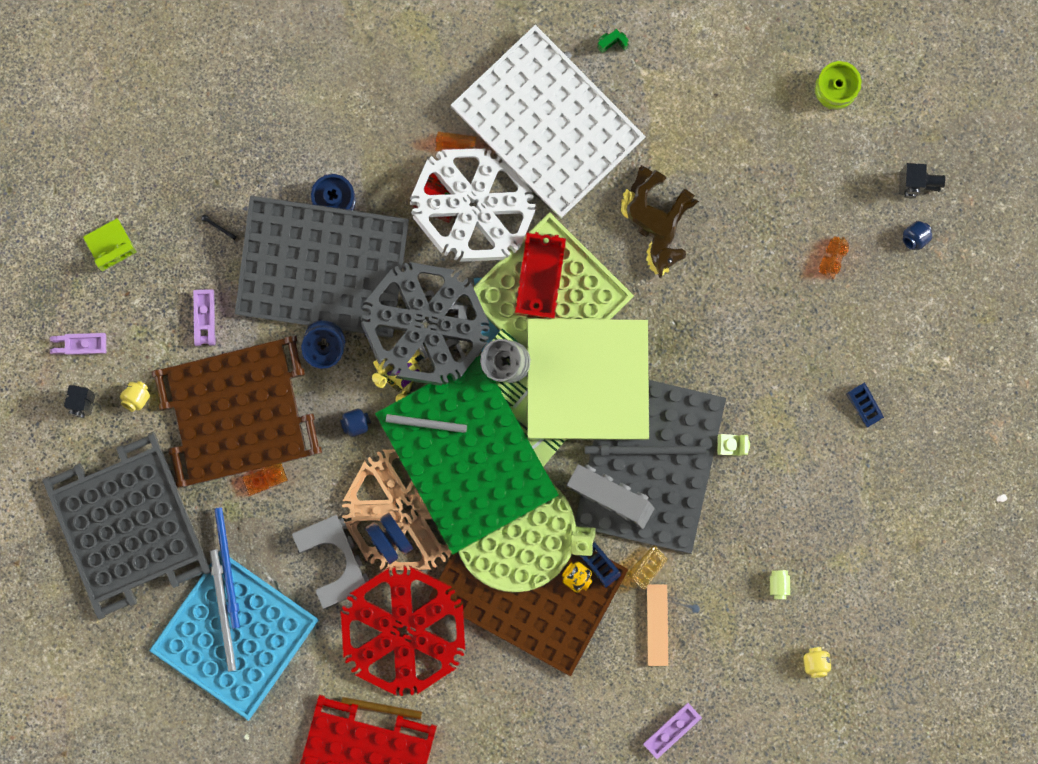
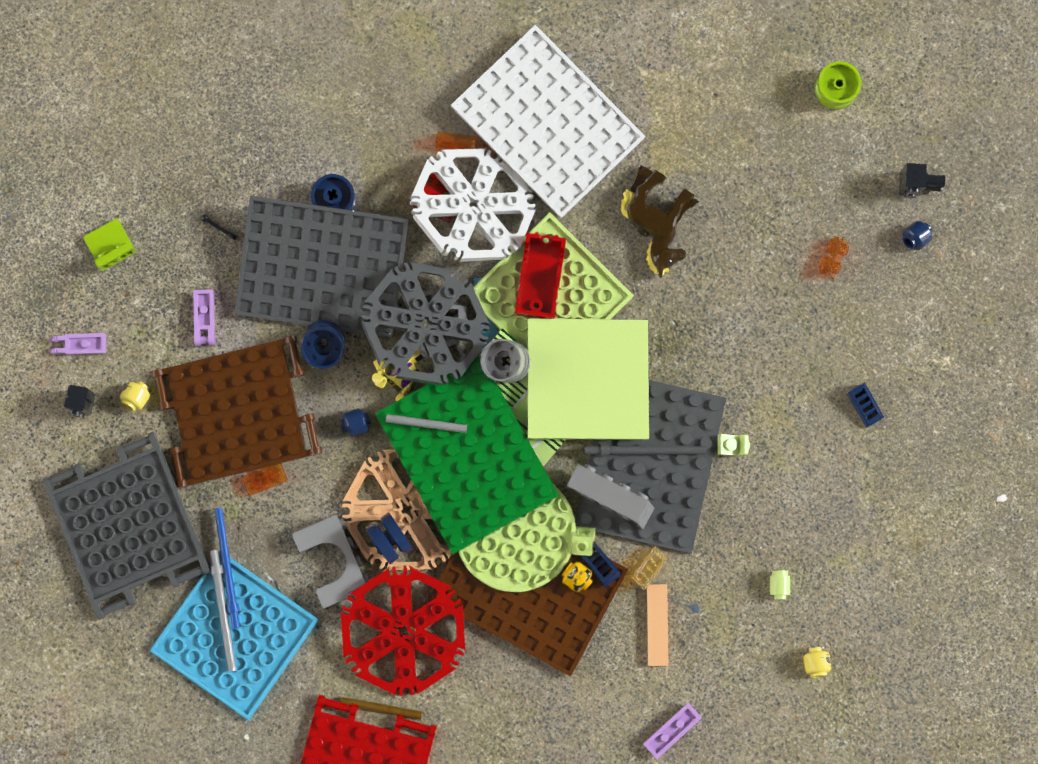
(608, 40): green bracket -> none

